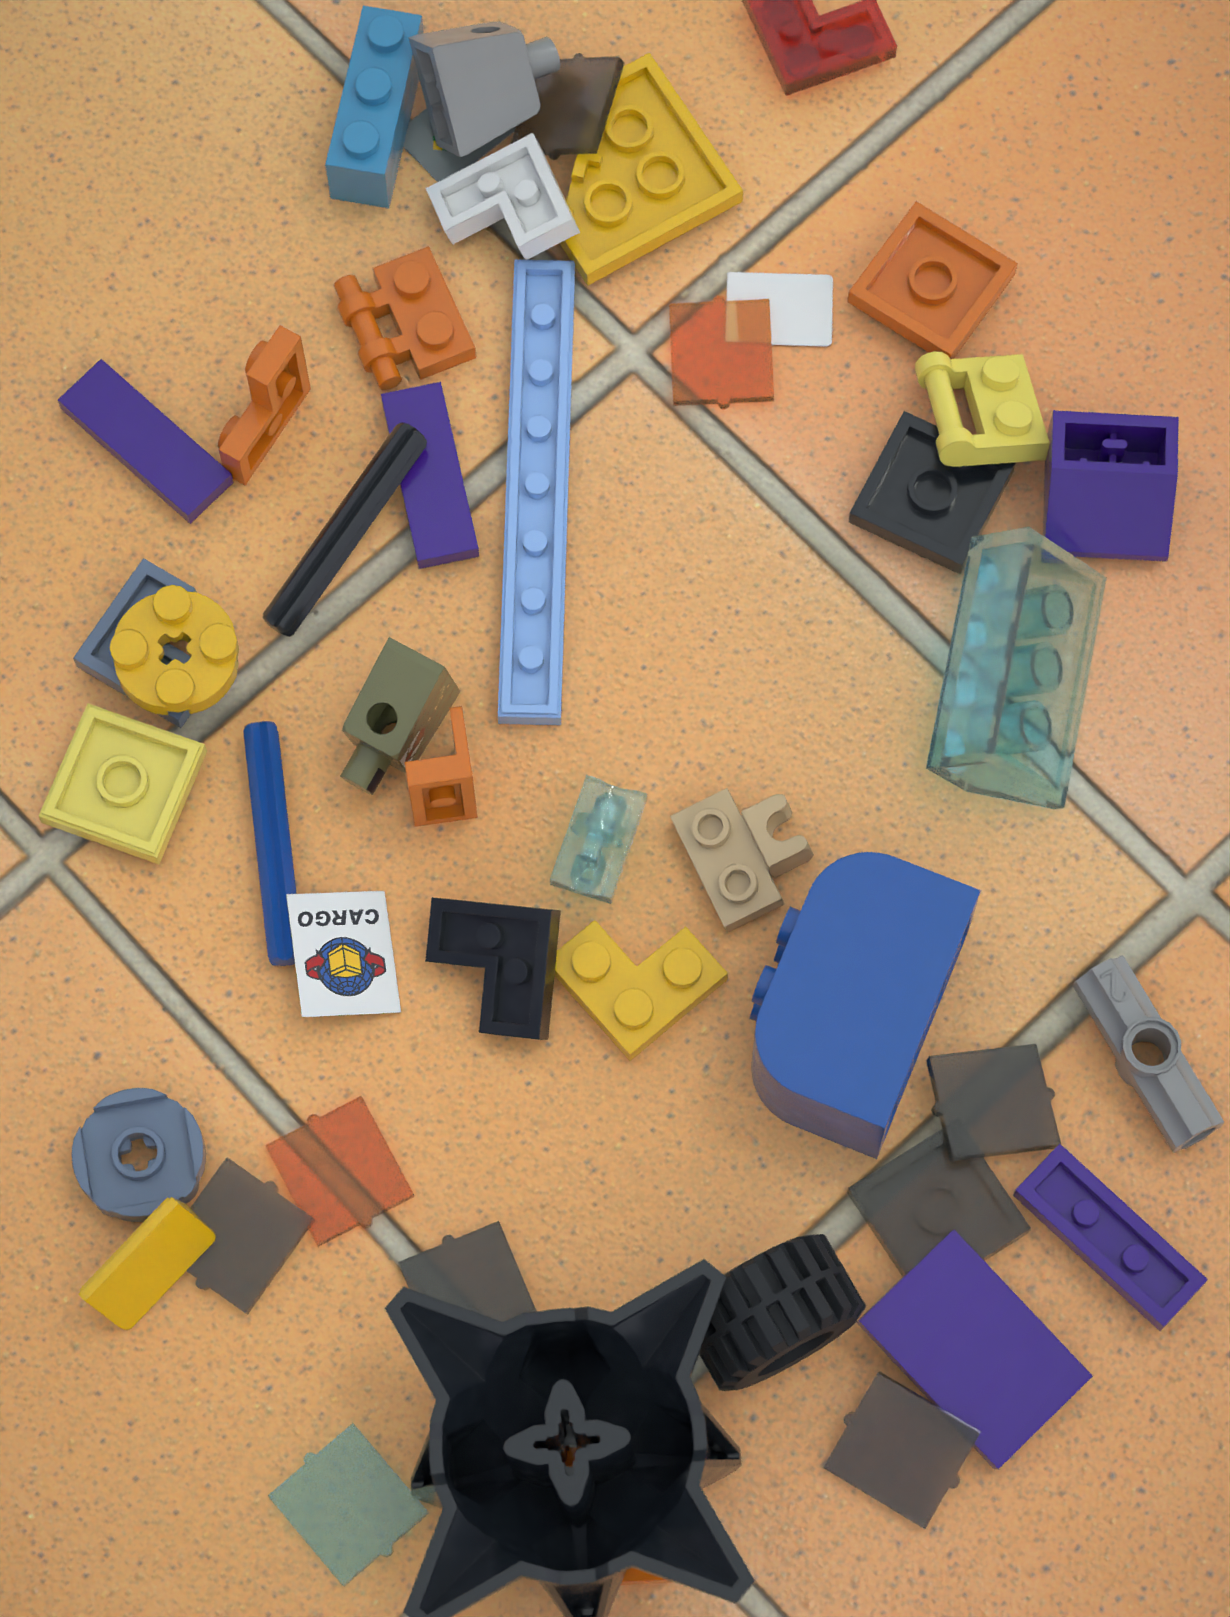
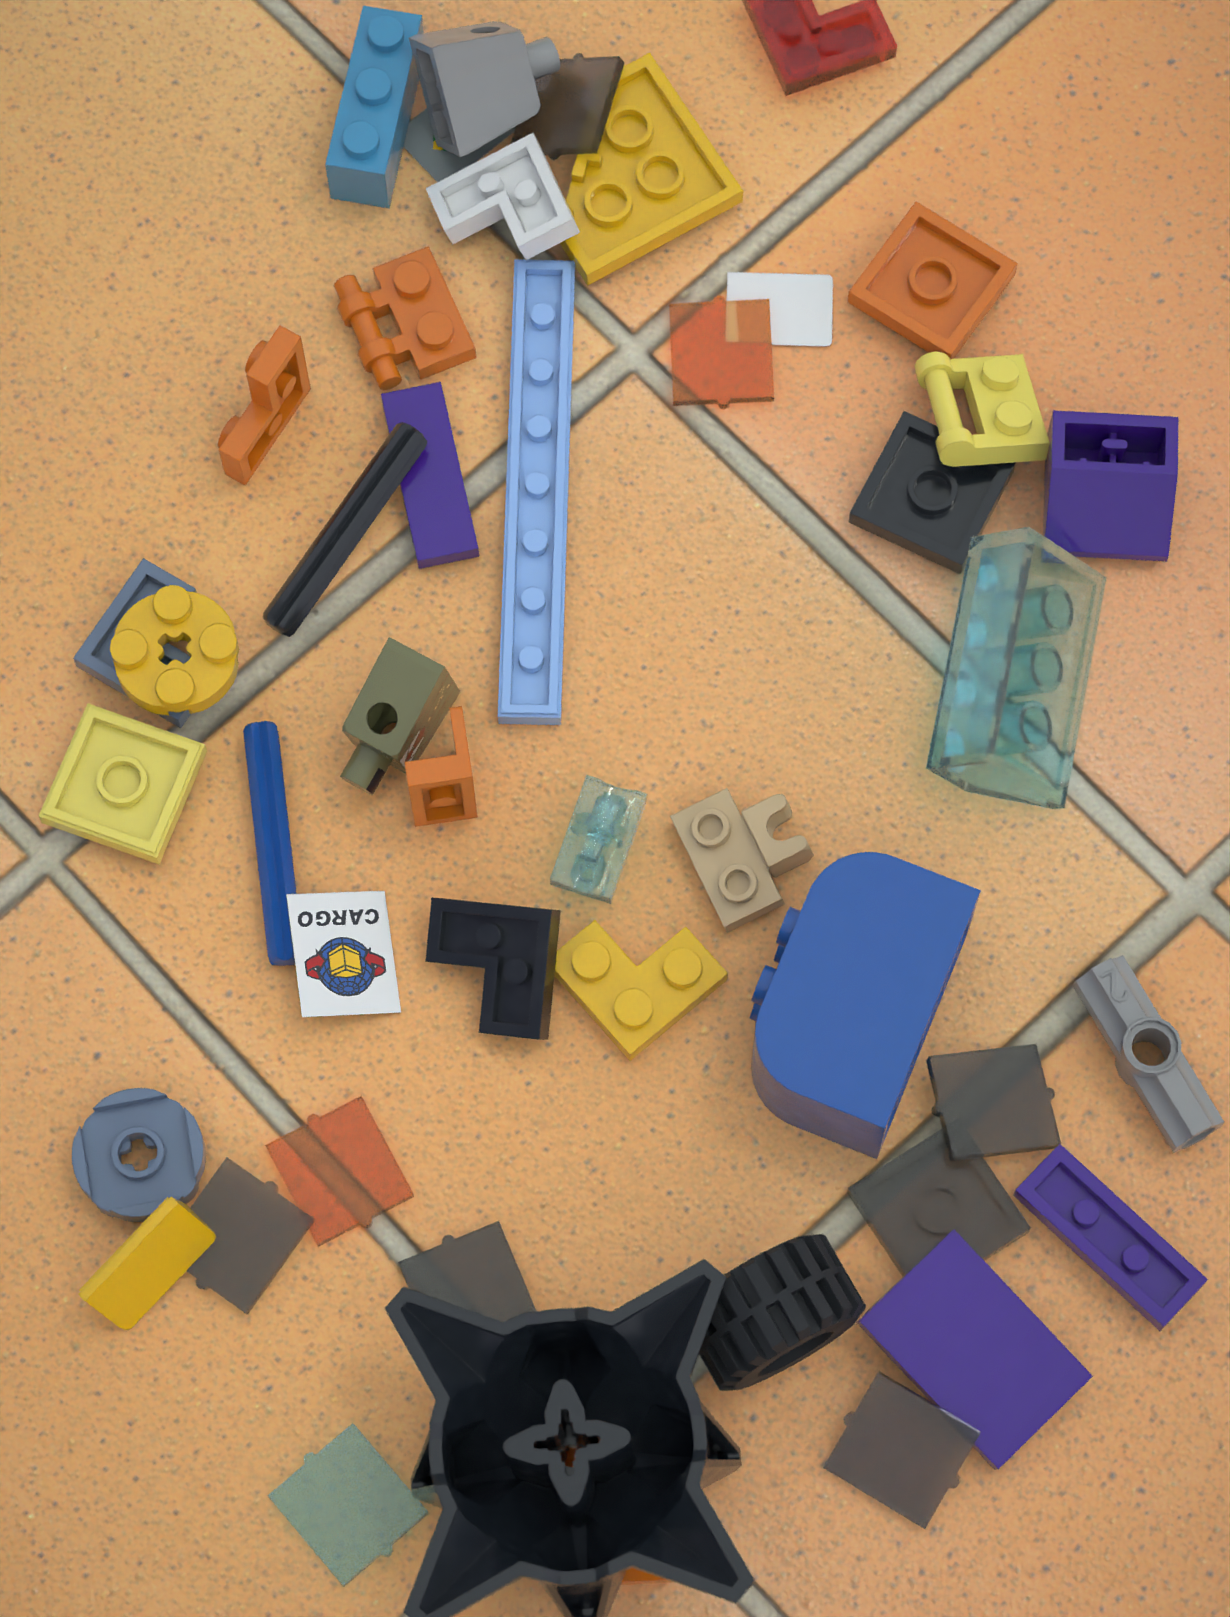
(145, 441): dark purple tile -> none

